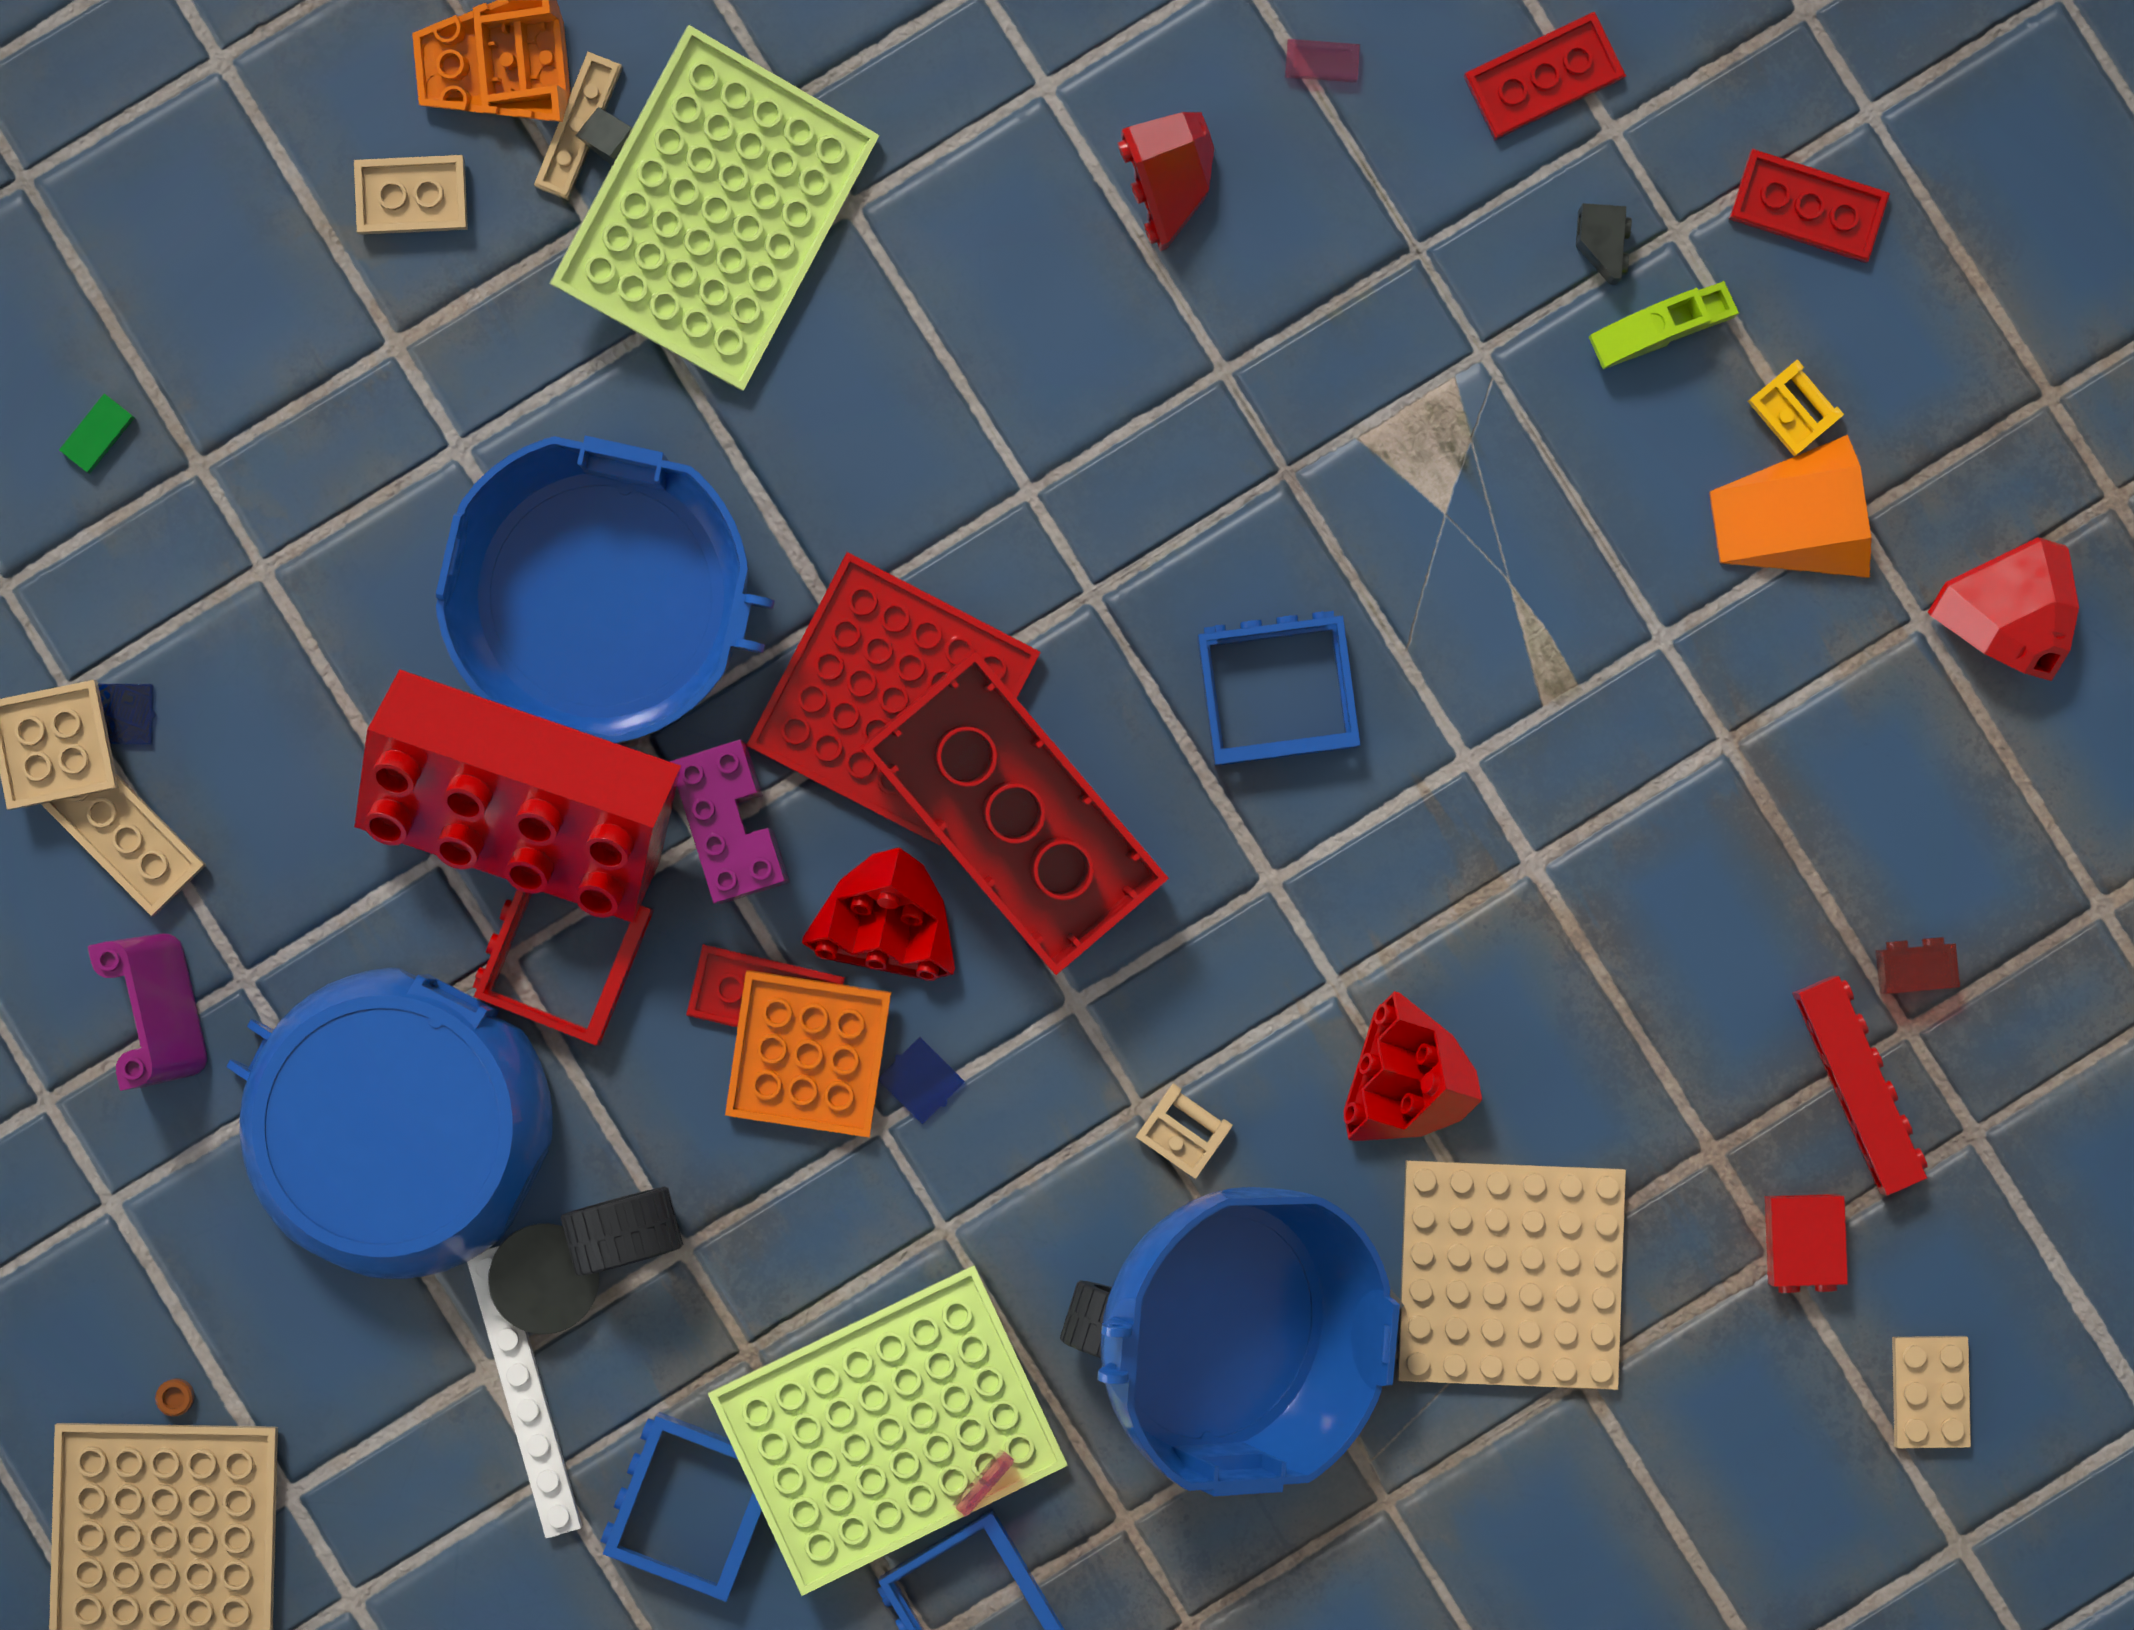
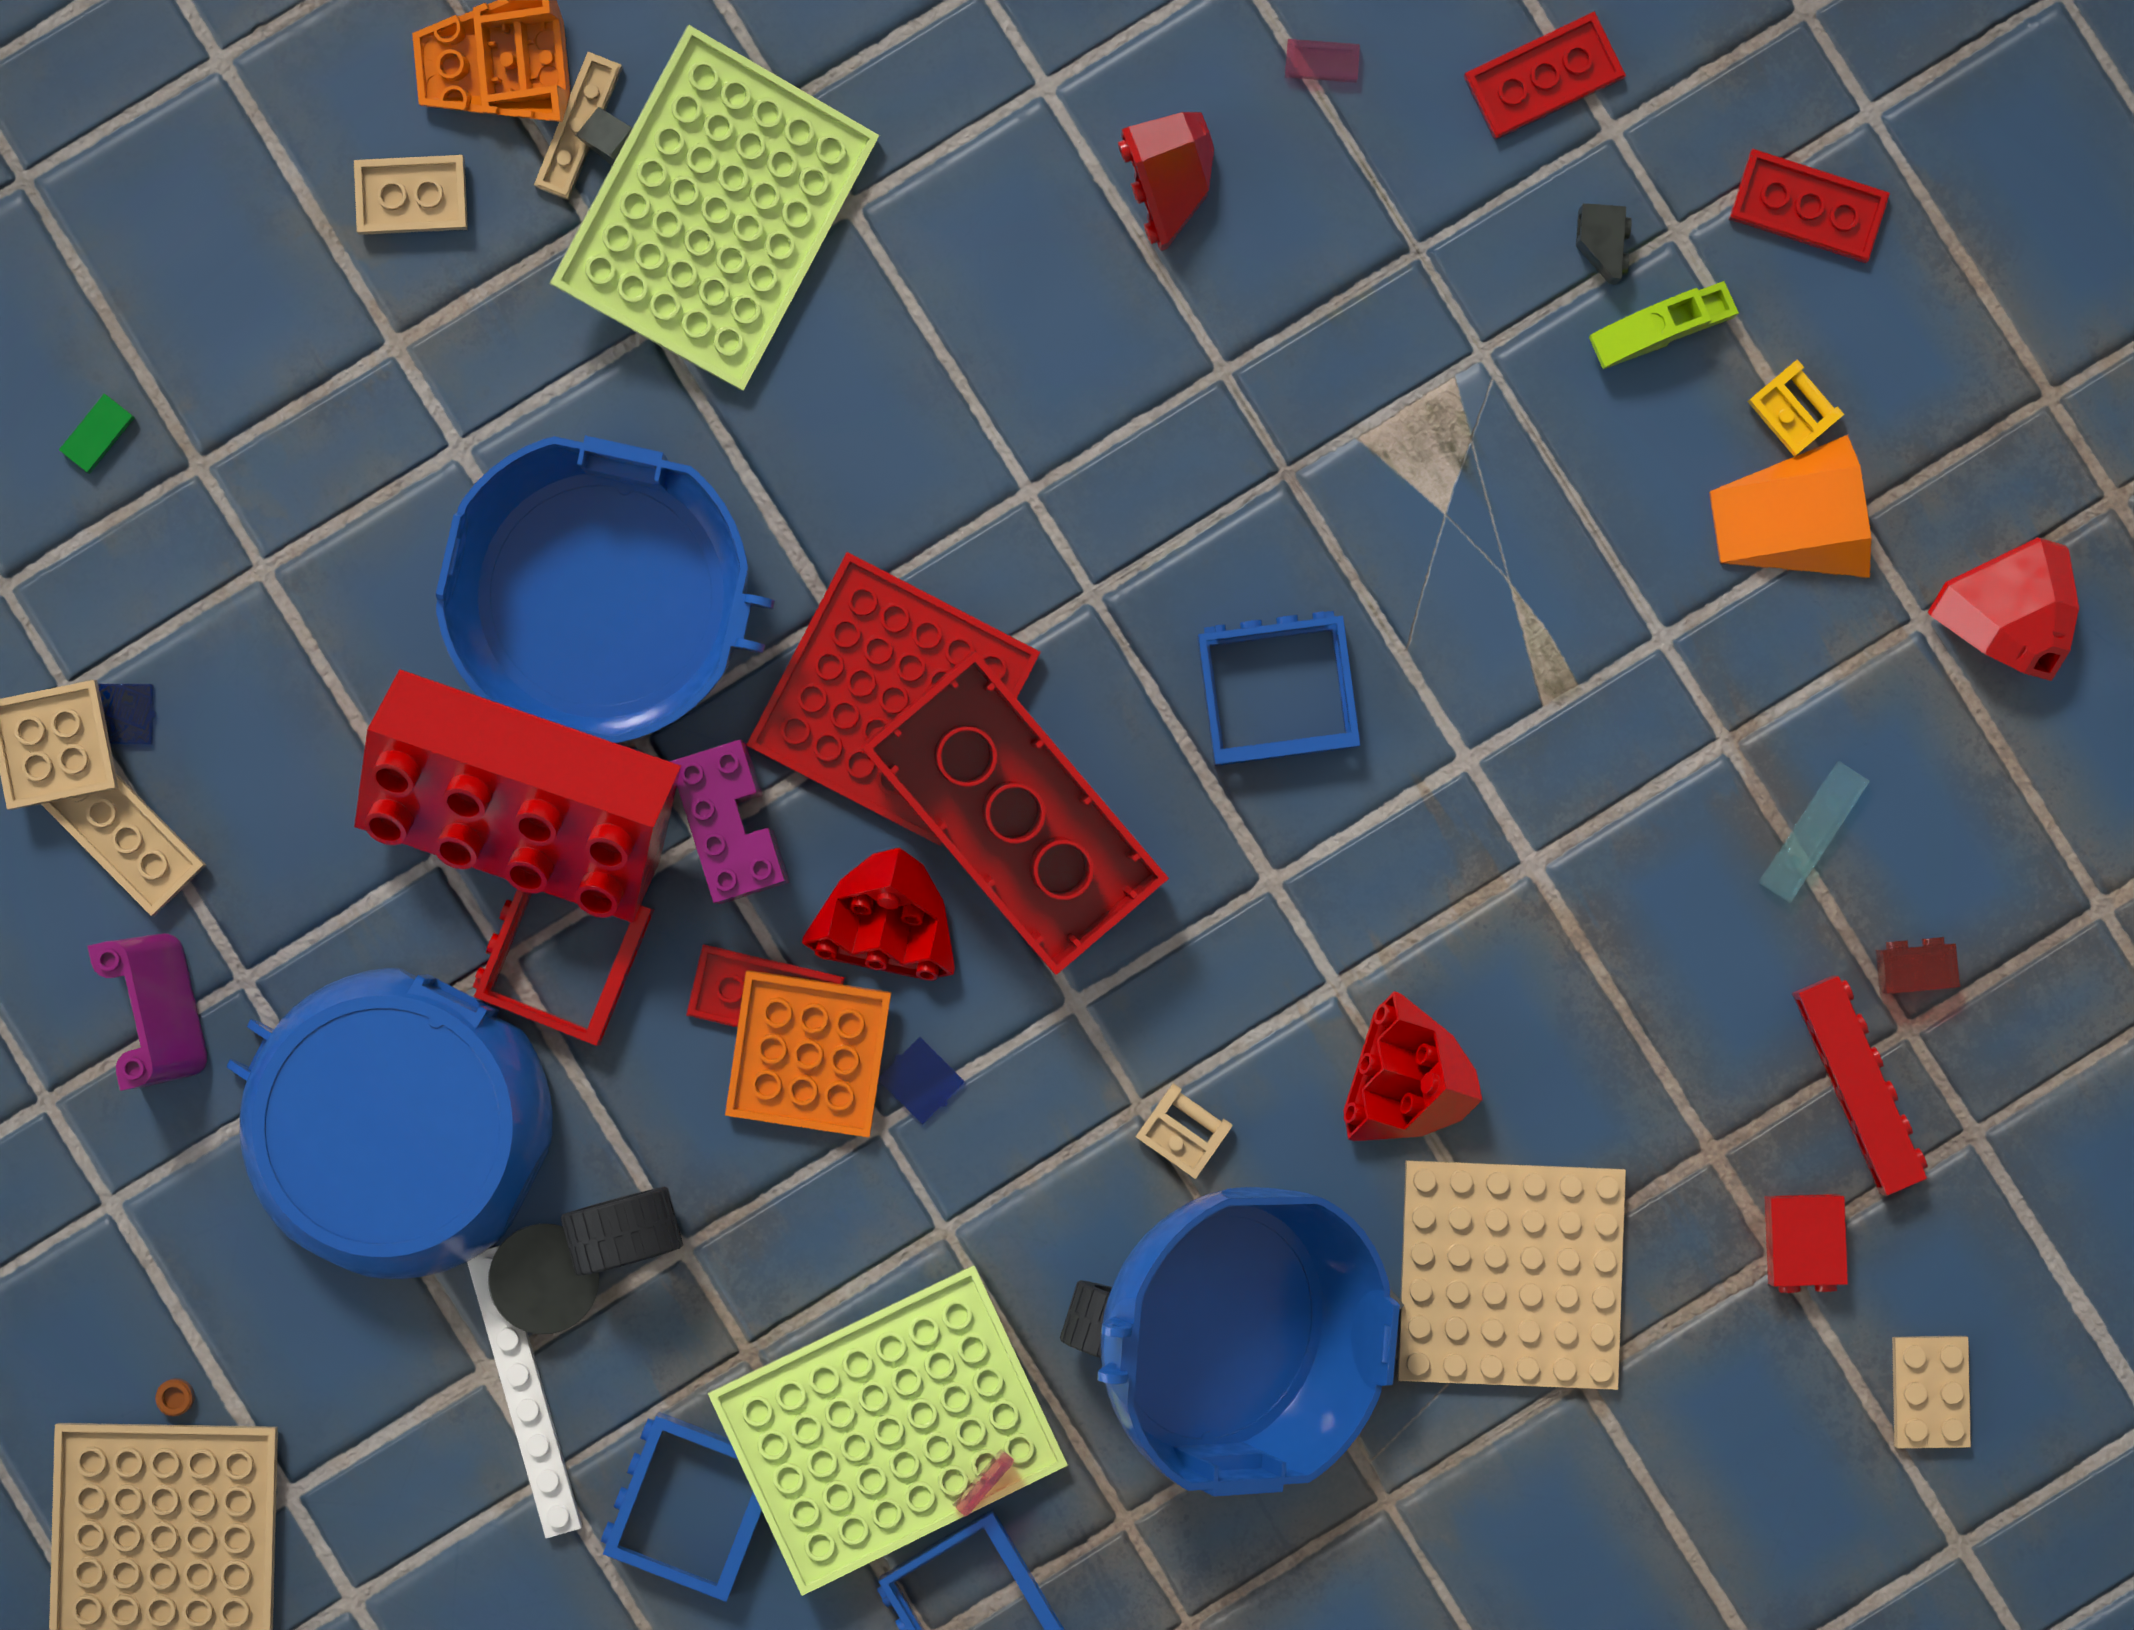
(1813, 831): none -> clear light blue tile

